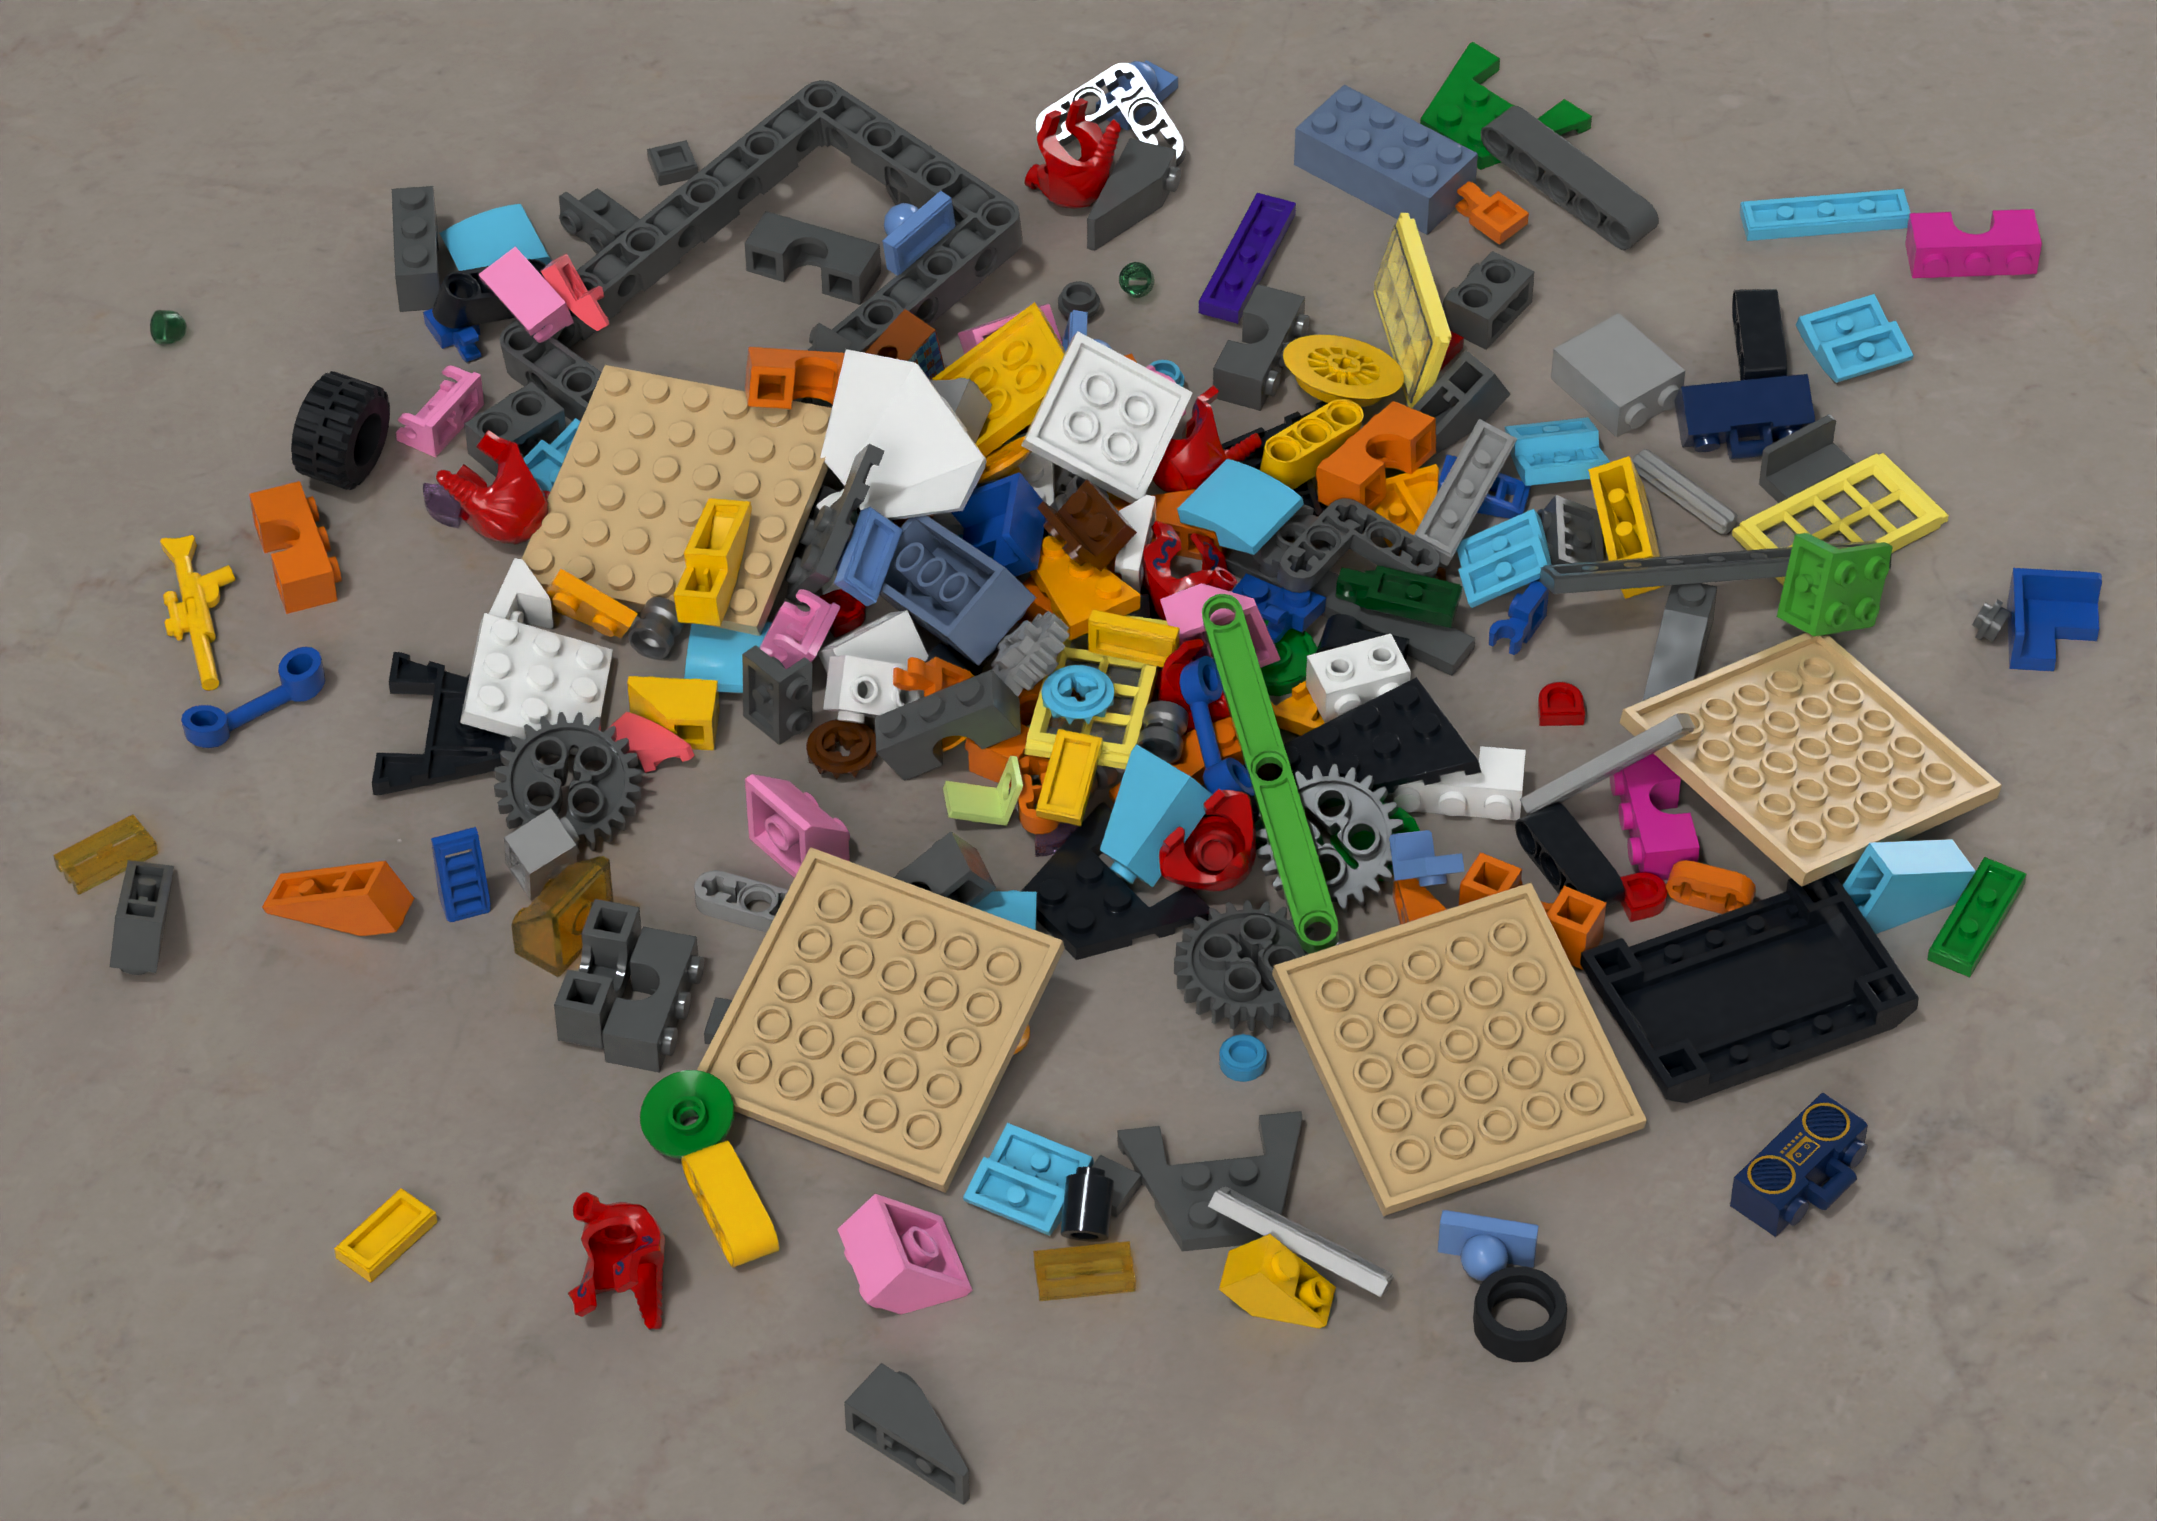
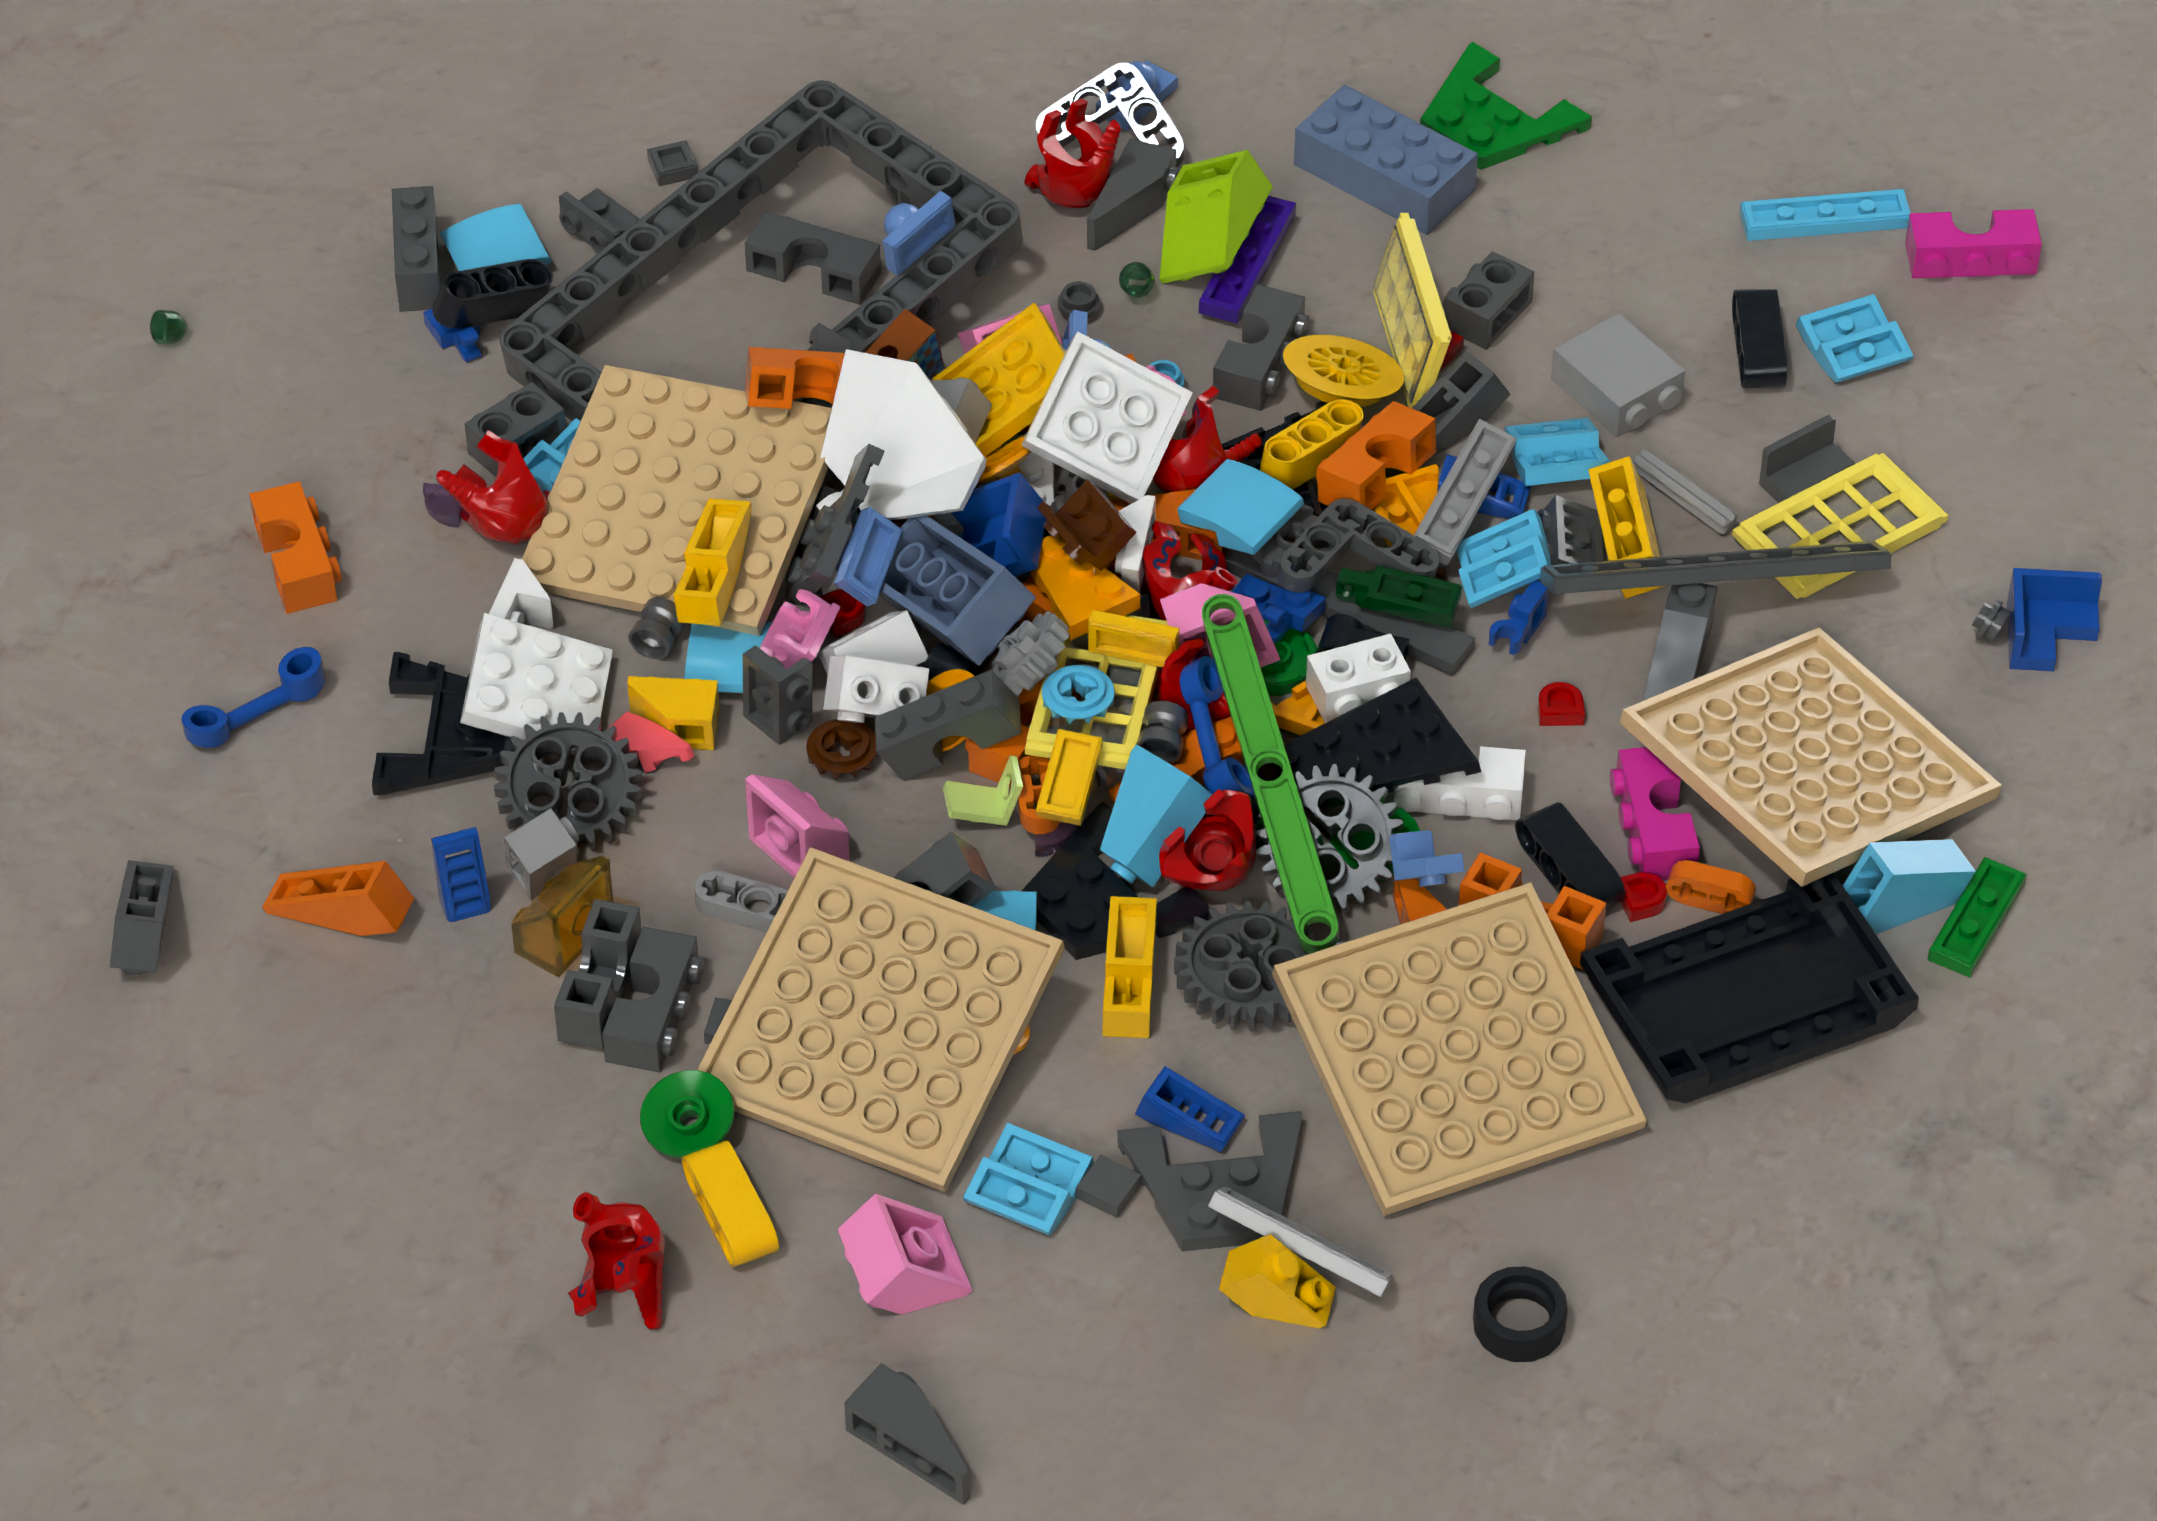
(109, 860): clear yellow tile -> none
(193, 612): yellow piece -> none
(340, 430): black tyre -> none
(385, 1235): yellow tile -> none
(444, 413): bright pink hinge -> none
(527, 295): bright pink hinge -> none
(568, 284): coral slope -> none
(588, 605): light orange wing -> none
(928, 676): orange plate -> none
(1083, 1264): clear yellow tile -> none
(1087, 1205): black brick -> none
(1129, 967): none -> yellow slope
(1182, 1091): none -> blue slope
(1210, 214): none -> lime slope
(1242, 1058): dark azure tile -> none
(1487, 1242): medium blue tile -> none
(1493, 215): orange plate -> none
(1569, 177): dark grey beam -> none
(1609, 763): light grey tile -> none
(1741, 409): dark blue piece -> none
(1797, 1162): dark blue piece -> none
(1833, 587): bright green bracket -> none

